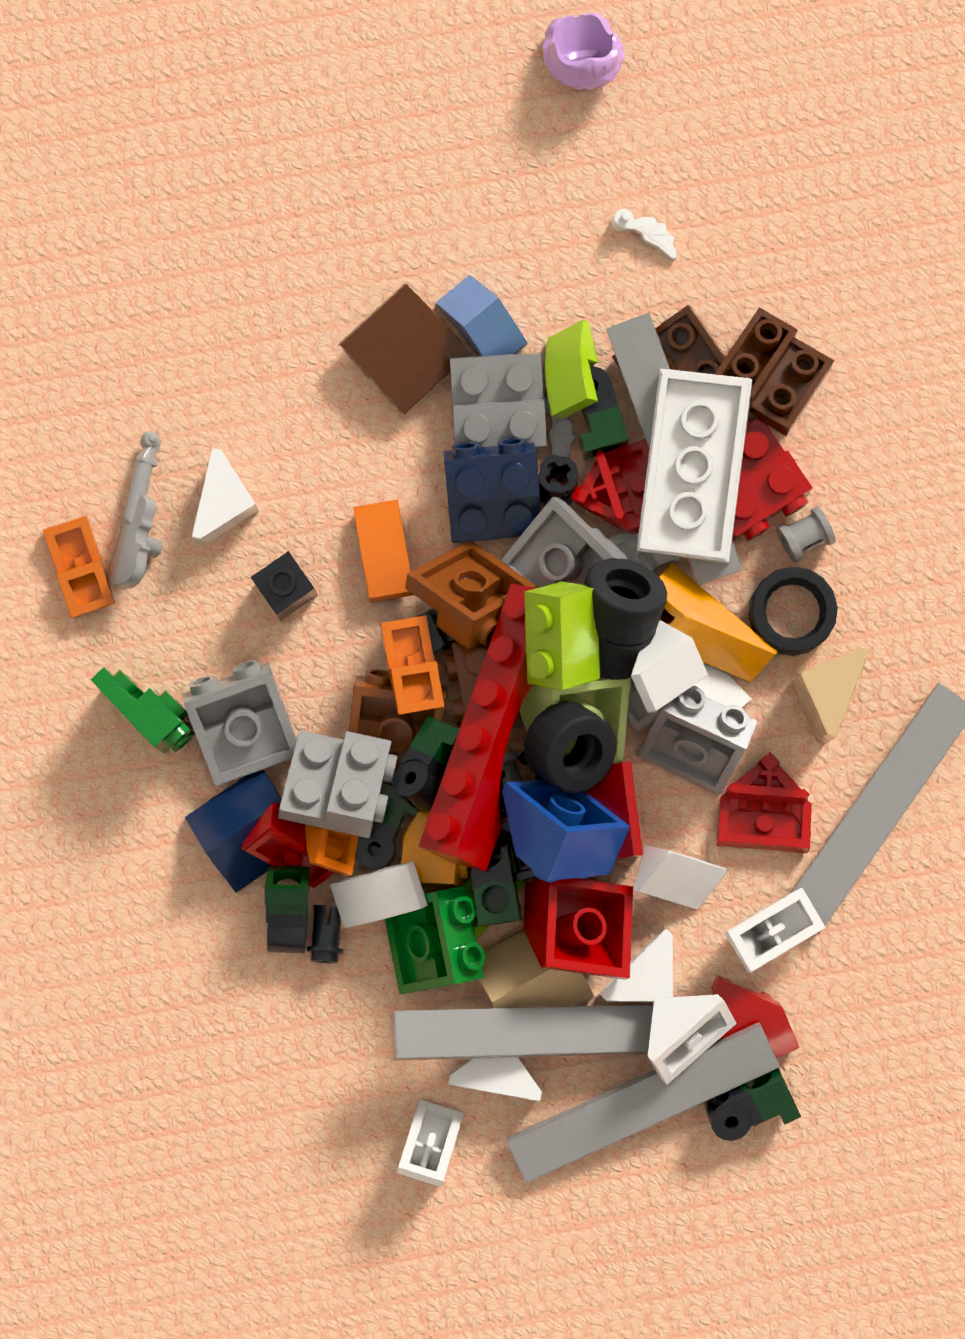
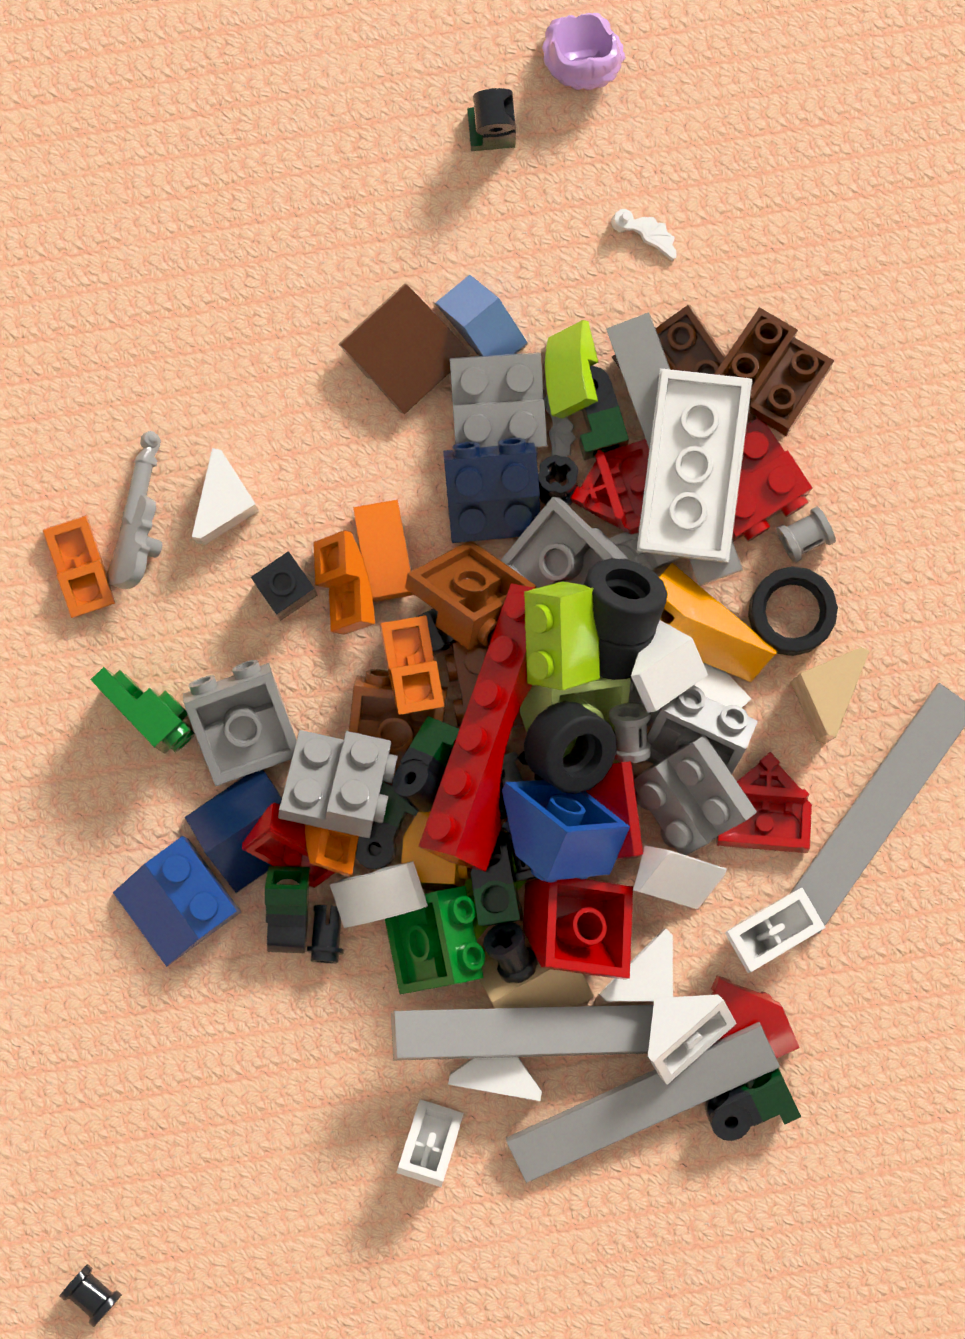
(90, 1295): none -> black bush
(176, 900): none -> blue slope
(342, 570): none -> orange slope
(492, 120): none -> black leg
(507, 946): none -> black bush
(631, 732): none -> light grey bush
(692, 796): none -> light grey plate

